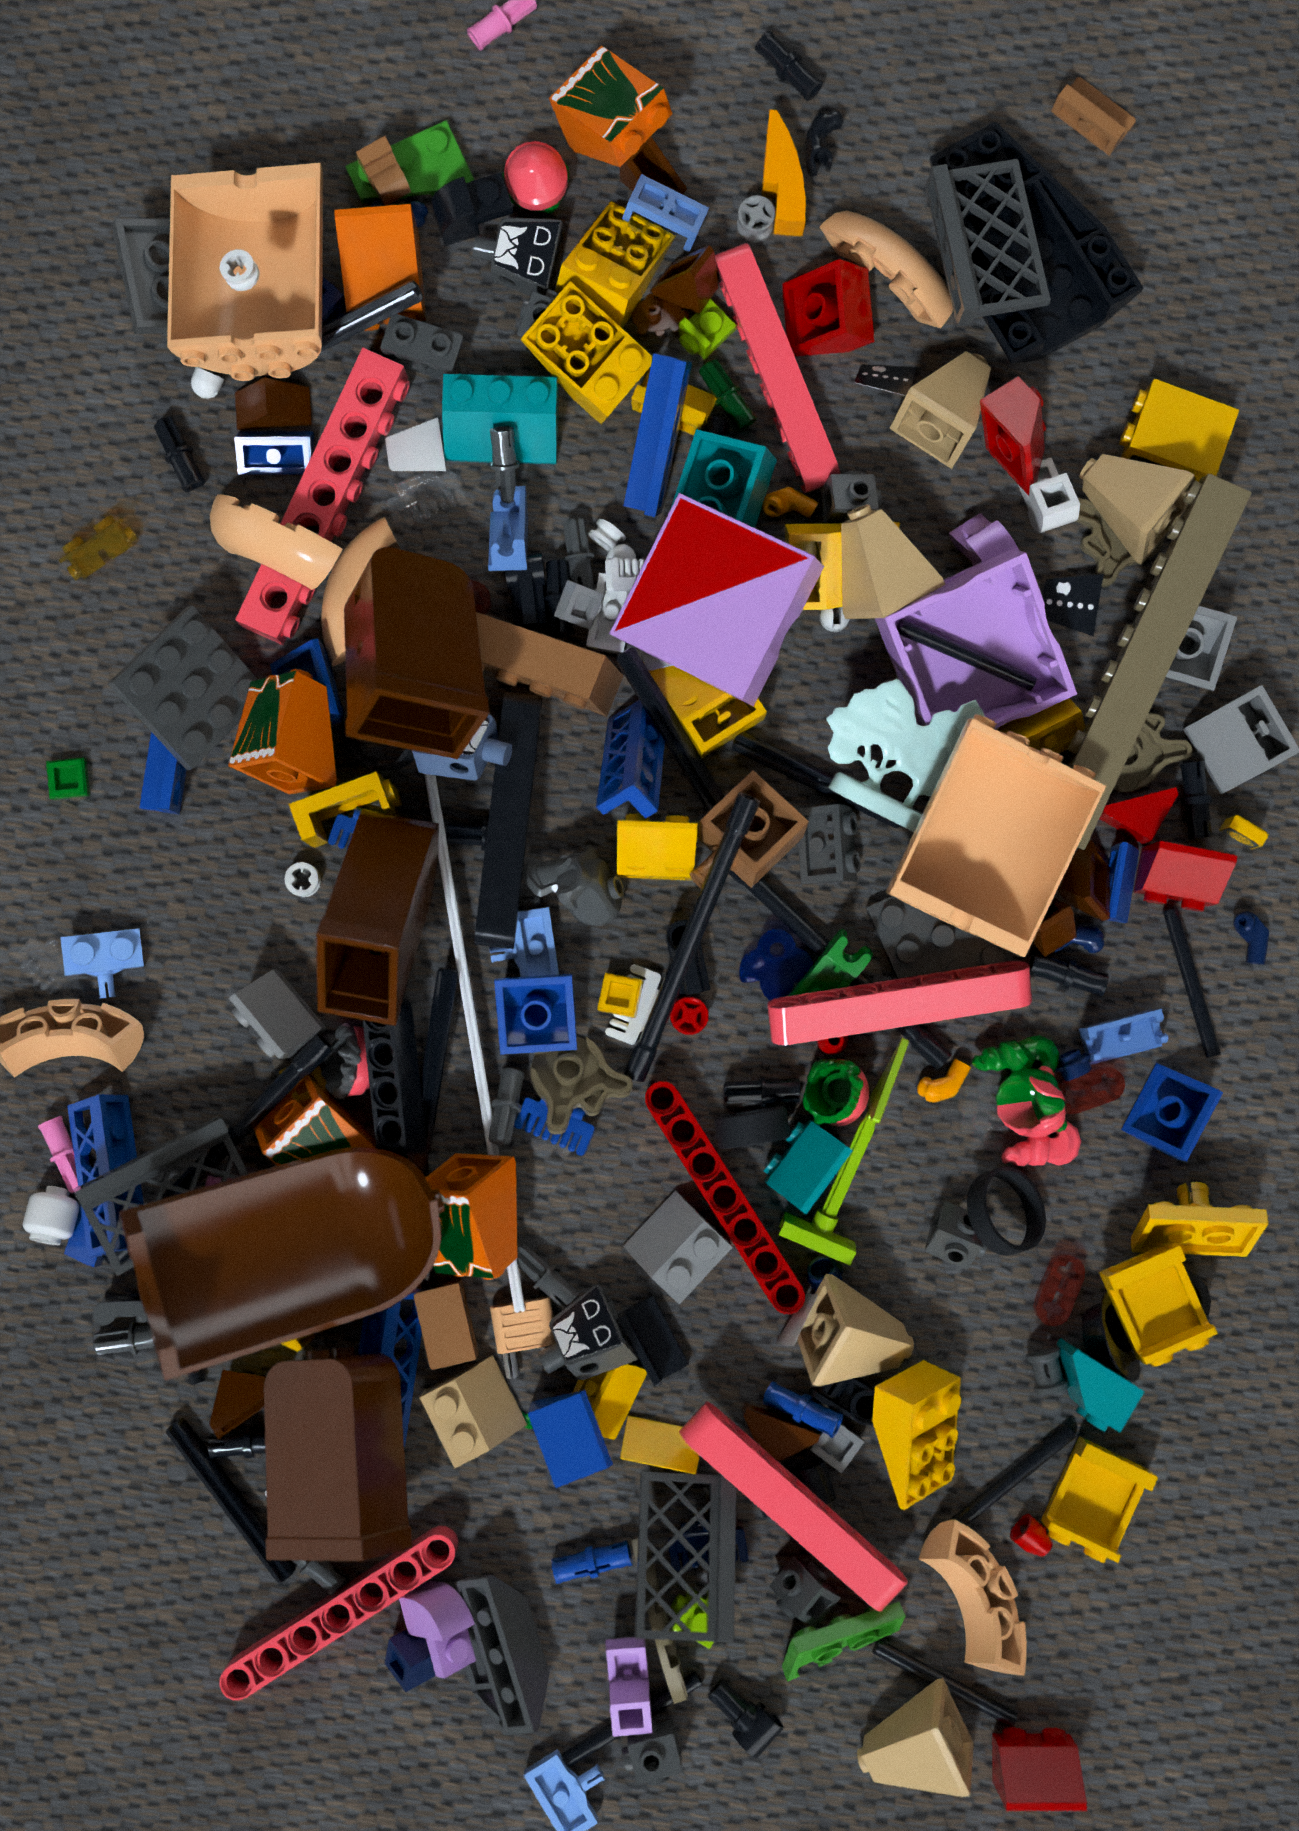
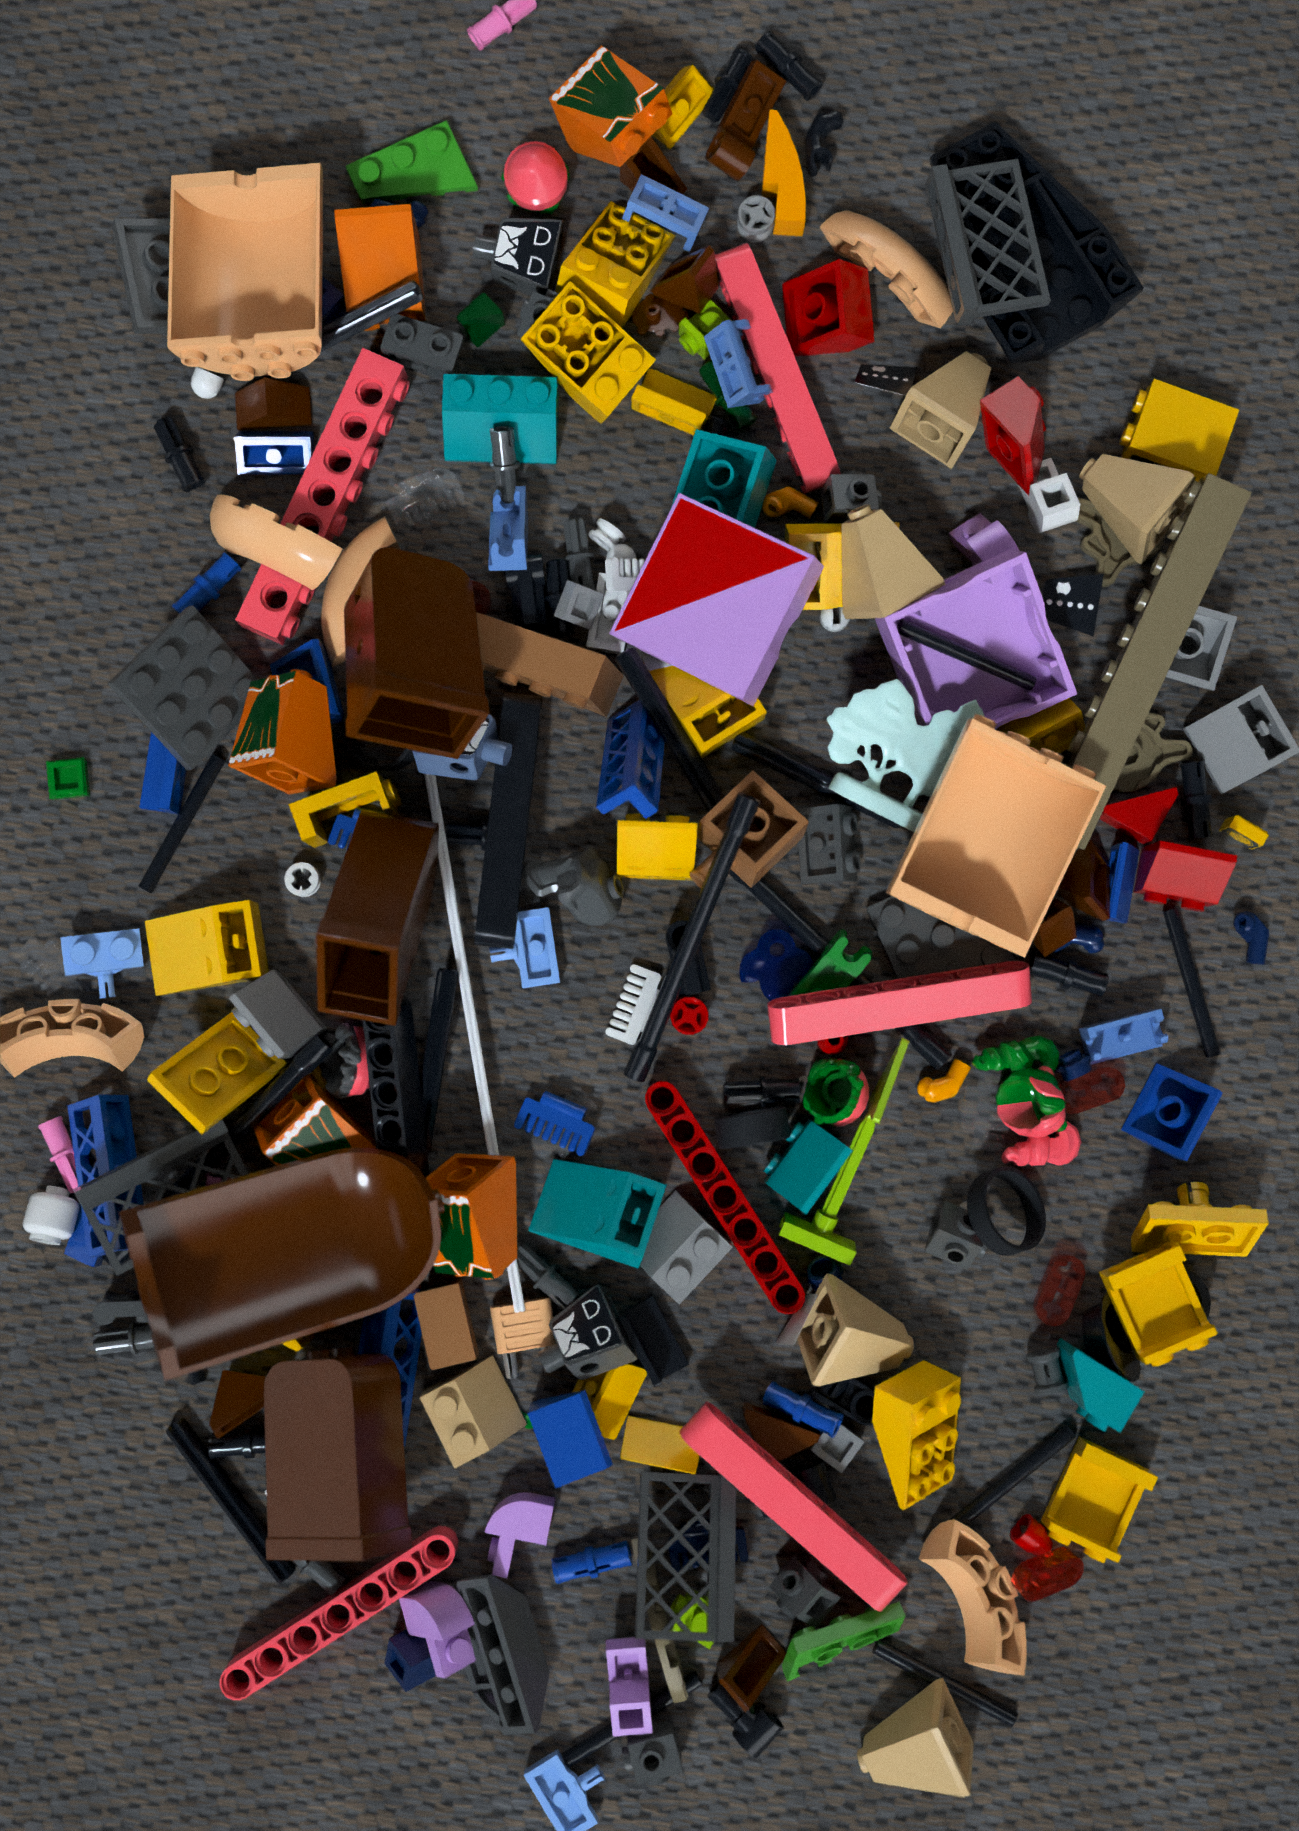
(84, 554): clear yellow hinge -> none
(181, 823): none -> black bar
(207, 947): none -> yellow slope
(209, 584): none -> blue pin
(215, 1073): none -> yellow plate
(239, 258): white bush -> none
(383, 171): medium nougat leg -> none
(417, 448): white sticker -> none
(465, 205): black brick -> none
(480, 320): none -> dark green slope
(506, 1106): dark grey axle -> none
(517, 1517): none -> lavender brick
(536, 1014): blue slope -> none
(575, 1081): dark tan tile -> none
(598, 1210): none -> teal slope
(620, 995): yellow tile -> none
(657, 434): blue fence -> none
(686, 98): none -> yellow slope
(726, 85): none -> black axle
(733, 364): none -> medium blue hinge
(744, 120): none -> reddish brown plate
(750, 1666): none -> reddish brown slope
(1037, 1771): red slope -> none
(1047, 1574): none -> clear red beam
(1093, 115): medium nougat panel -> none

